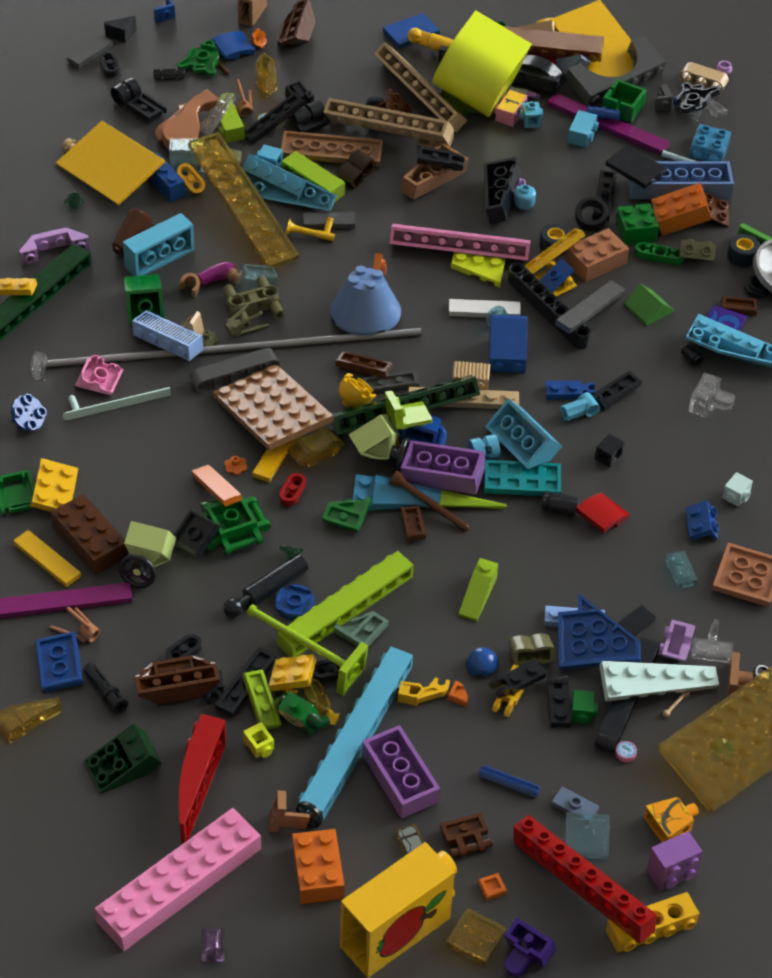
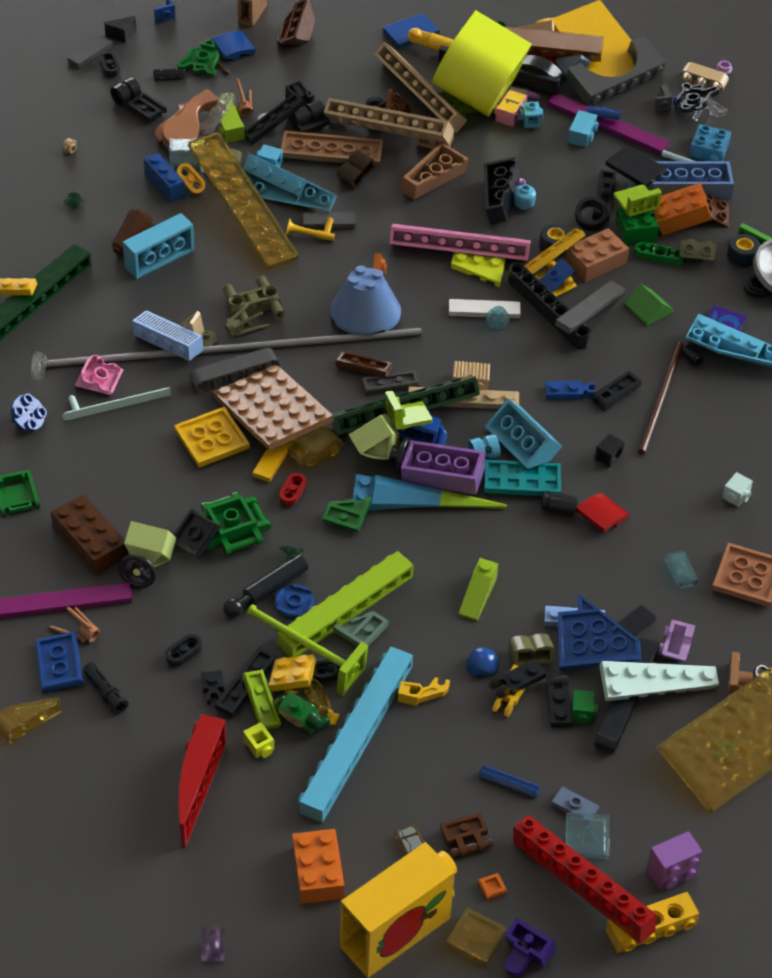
(47, 558): yellow tile -> none
(51, 240): lavender slope -> none
(53, 485): yellow plate -> none
(110, 162): yellow piece -> none
(122, 759): dark green slope -> none
(143, 294): green slope -> none
(176, 679): reddish brown wedge -> none
(177, 879): bright pink brick -> none
(211, 437): none -> yellow plate
(216, 485): tile -> none
(218, 272): piece -> none
(235, 465): orange plant -> none
(252, 272): clear light blue plate -> none
(259, 38): orange plant -> none
(266, 74): clear yellow brick -> none
(280, 818): medium nougat piece -> none
(312, 172): lime brick -> none
(354, 392): yellow cylinder -> none
(399, 481): reddish brown piece -> none
(400, 771): medium lavender brick -> none
(413, 523): reddish brown plate -> none
(440, 158): black hinge -> none
(458, 694): orange tile -> none
(508, 343): blue slope -> none
(582, 406): medium azure piece -> none
(626, 98): green piece -> none
(626, 751): tile -> none
(638, 199): none -> lime bracket
(660, 399): none -> reddish brown piece
(666, 713): tan hinge -> none
(670, 818): light orange torso -> none
(702, 520): blue bracket -> none
(708, 395): clear brick -> none
(710, 648): clear plate -> none
(740, 305): reddish brown tile -> none

